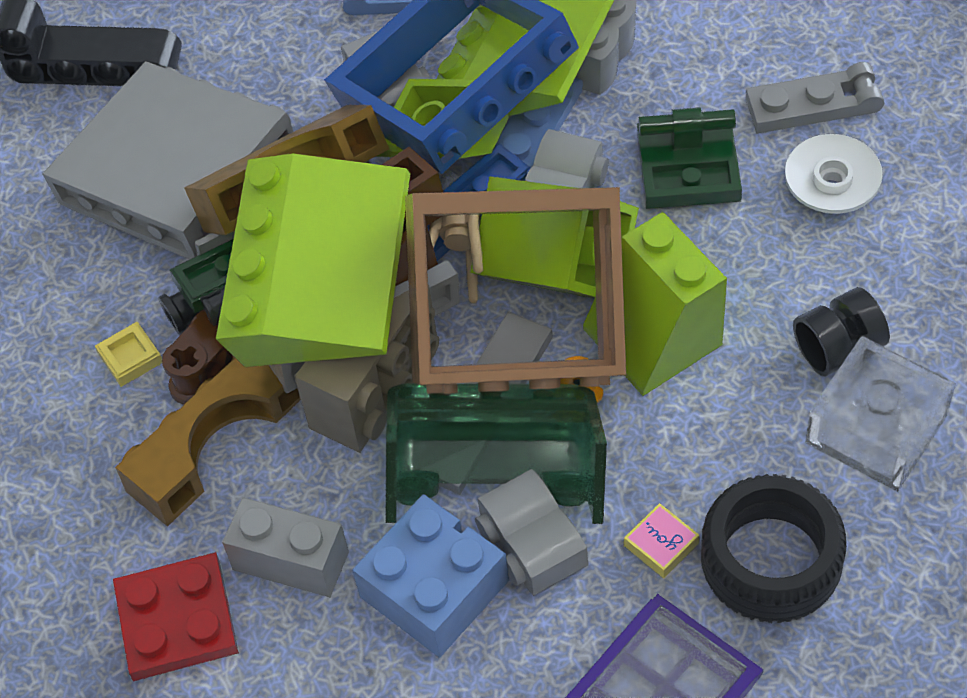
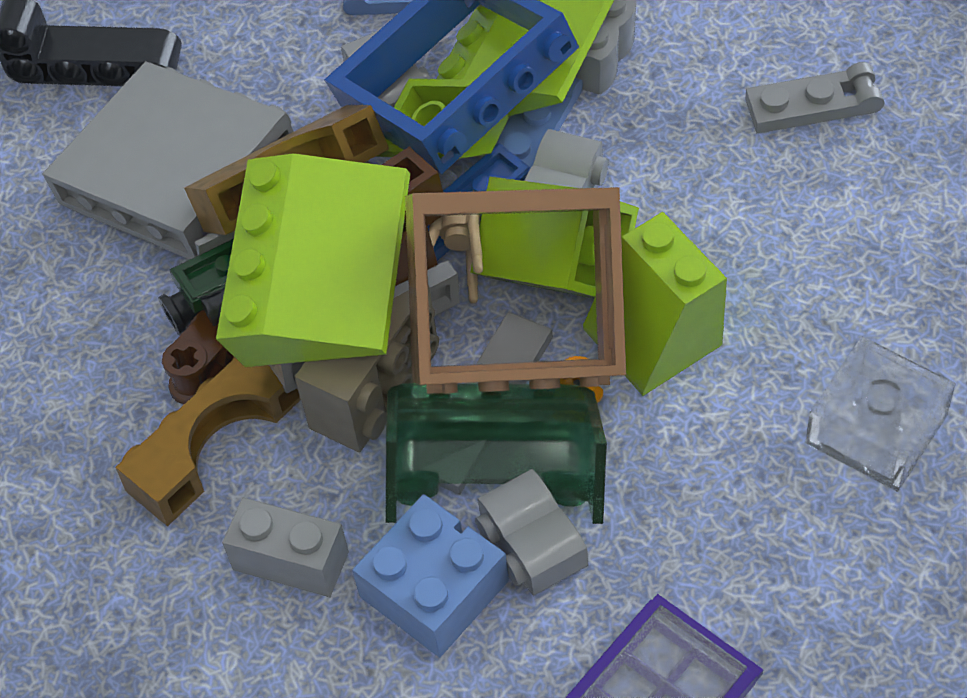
(129, 354): light yellow tile -> none
(174, 616): red plate -> none
(661, 540): tile -> none
(689, 158): dark green plate -> none
(782, 500): black tyre -> none
(831, 333): black wheel -> none
(835, 159): white dish -> none

